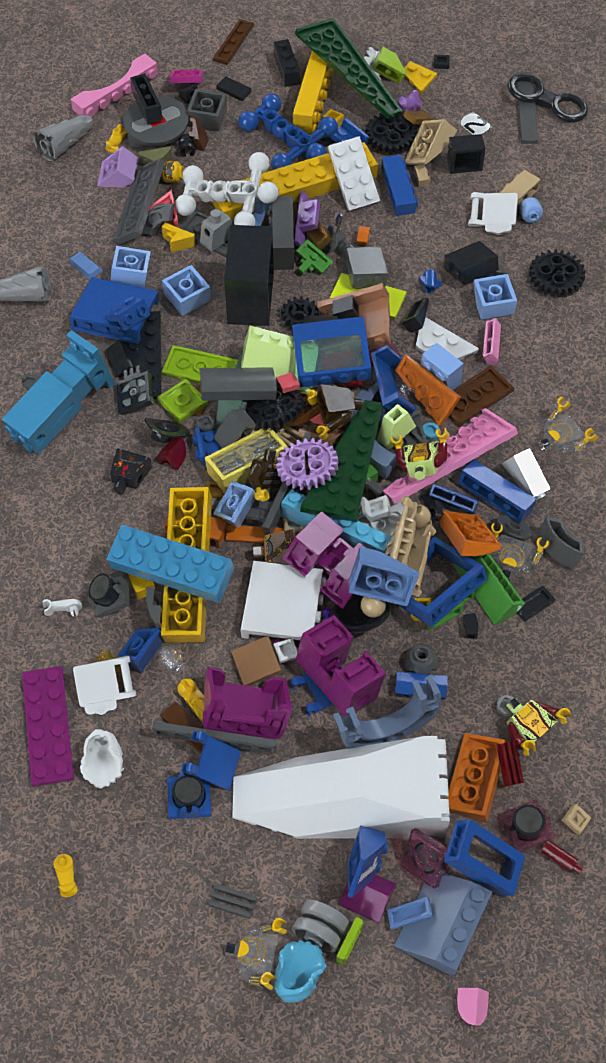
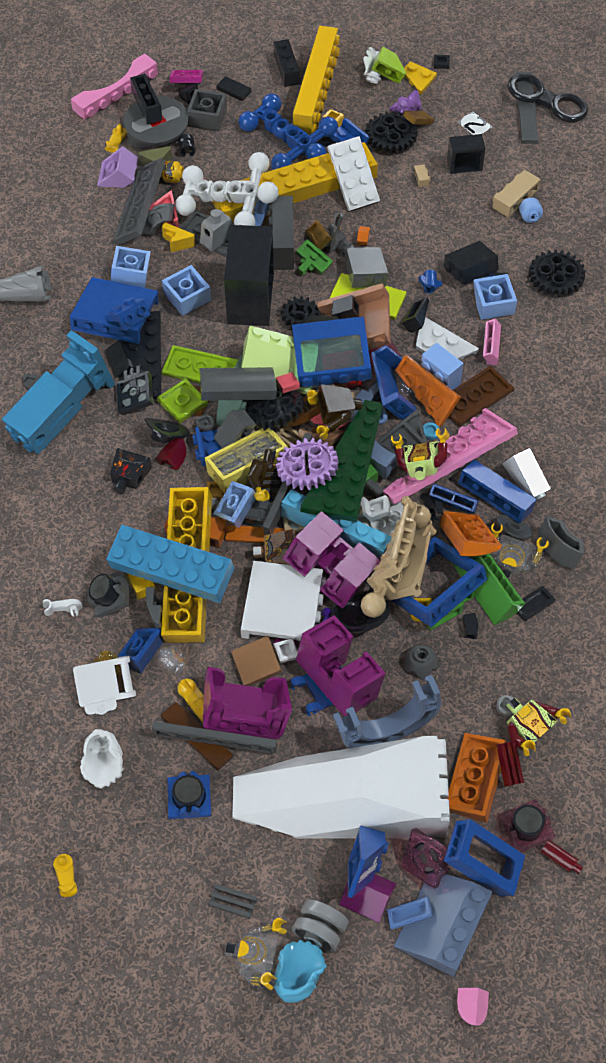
(47, 726): magenta plate -> none
(58, 137): light grey cone -> none
(85, 265): medium blue tile -> none
(199, 132): reddish brown slope -> none
(216, 762): blue flag -> none
(233, 42): reddish brown tile -> none
(306, 217): medium lavender bracket -> none
(339, 52): dark green wing -> none
(349, 941): lime tile -> none
(382, 577): medium blue slope -> none
(395, 422): yellowish green slope -> none
(399, 185): blue brick -> none
(405, 687): blue piece -> none
(430, 141): tan slope -> none
(498, 212): white piece -> none
(563, 433): clear torso -> none
(576, 819): tan tile -> none

